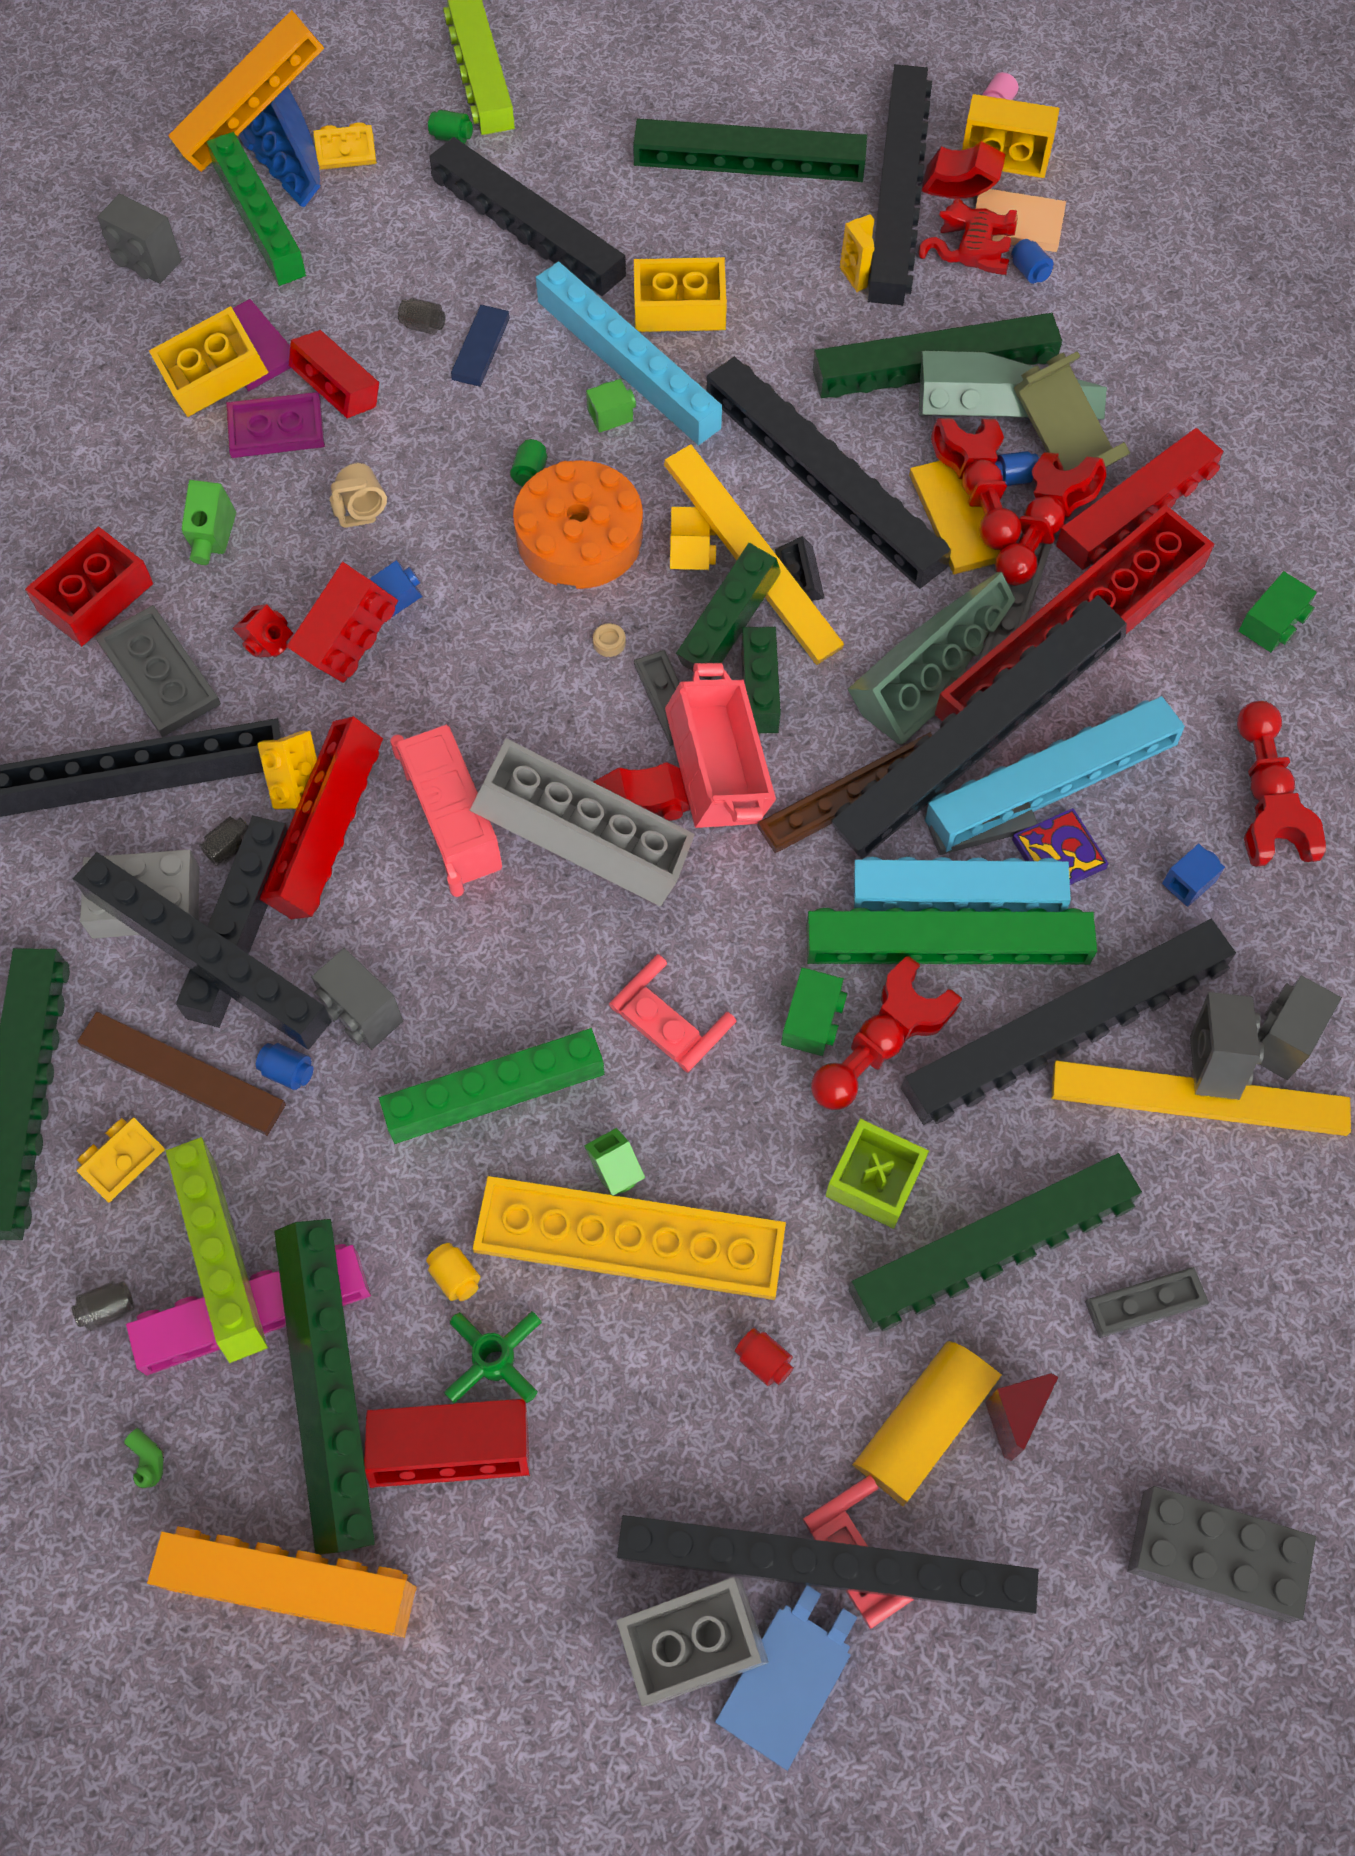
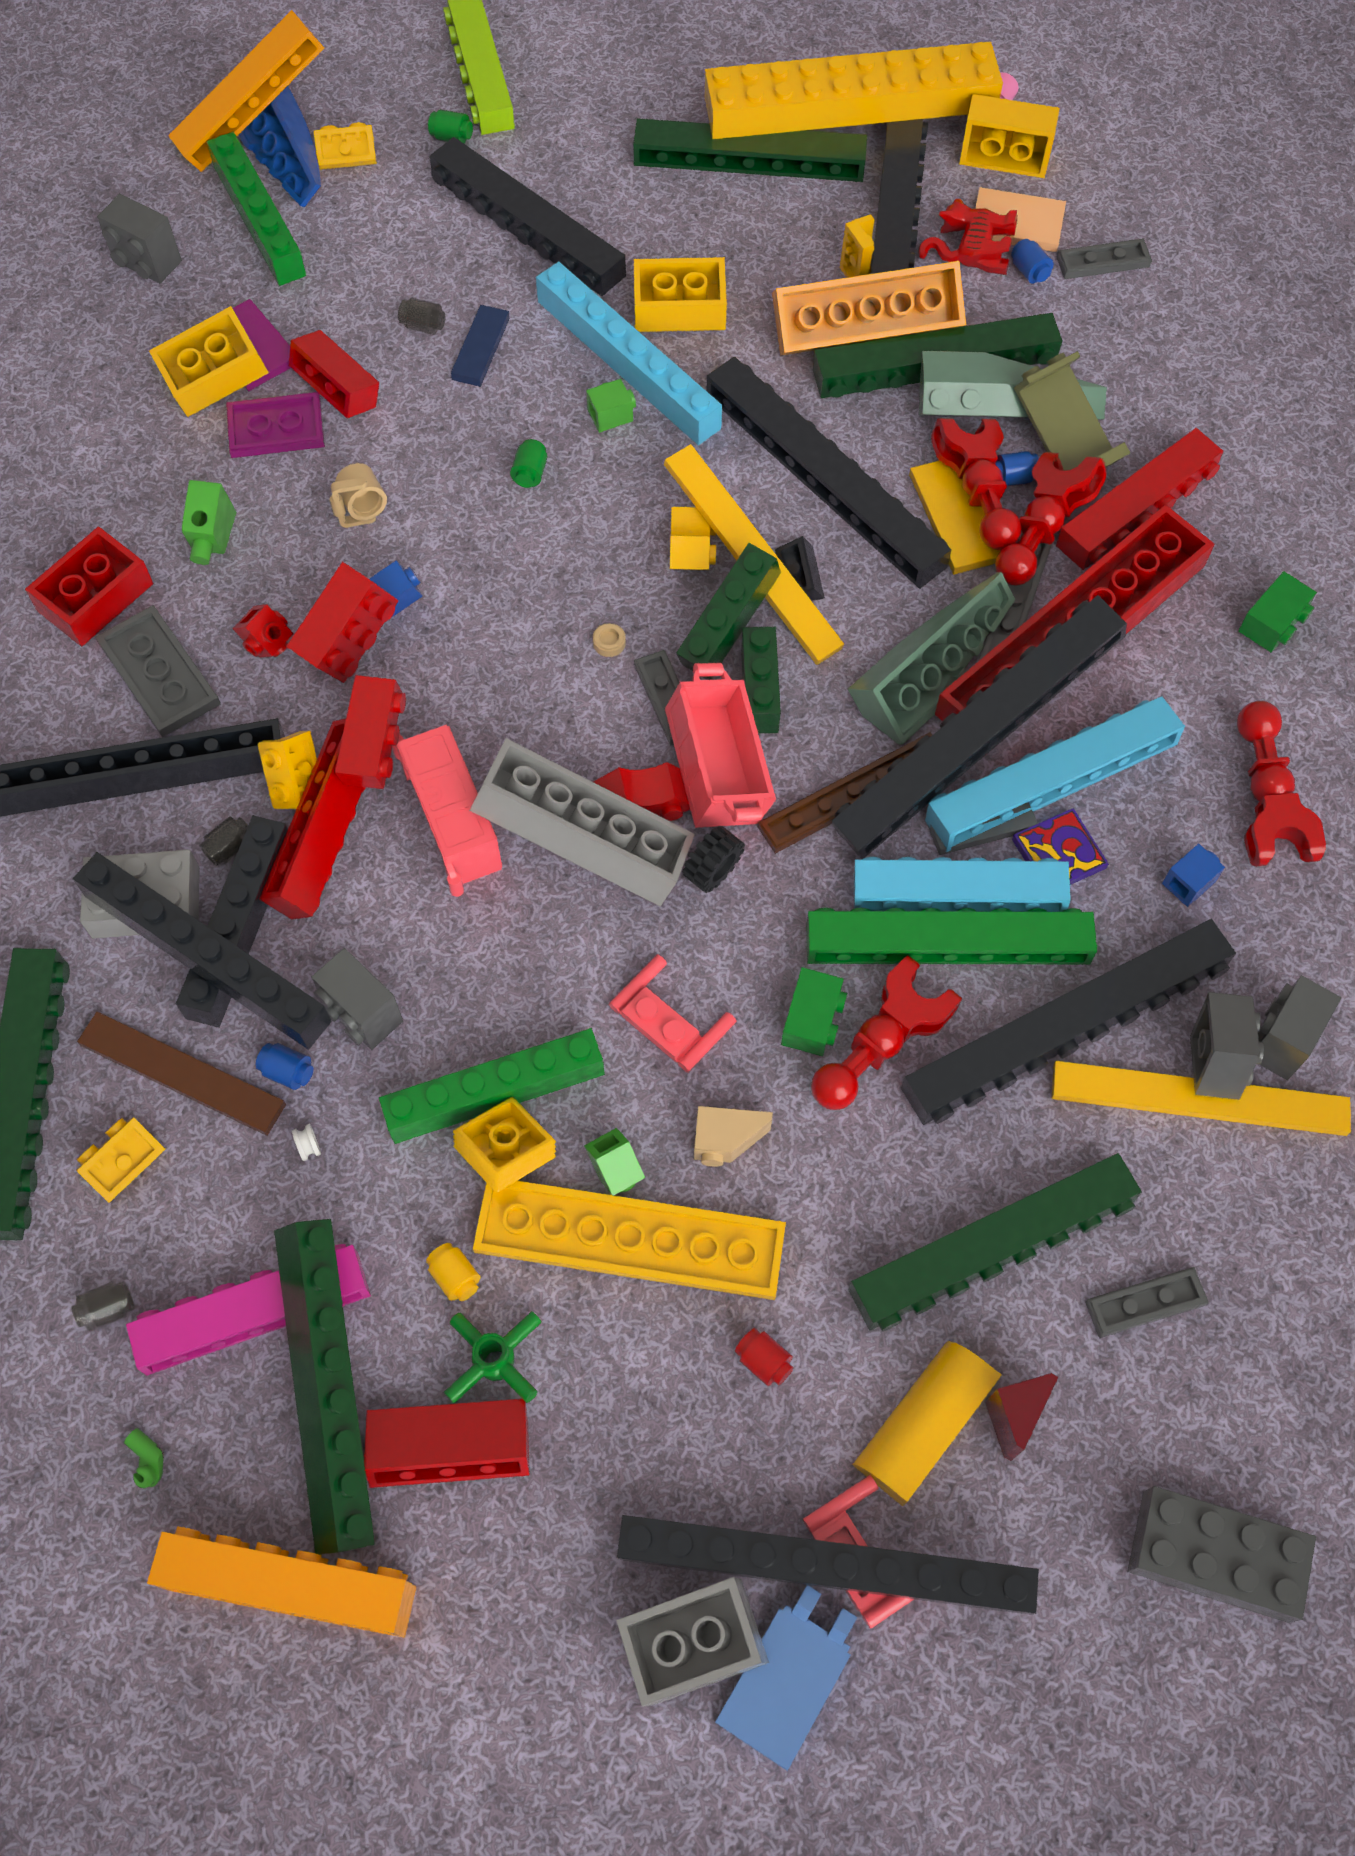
(216, 1251): lime brick -> none
(306, 1142): none -> white bush
(370, 732): none -> red brick
(504, 1144): none -> yellow brick
(578, 524): orange brick -> none
(713, 859): none -> black tyre
(727, 1133): none -> tan slope
(849, 89): none -> yellow brick
(868, 307): none -> light orange brick
(876, 1173): lime brick -> none
(963, 172): red brick -> none
(1104, 258): none -> dark grey tile

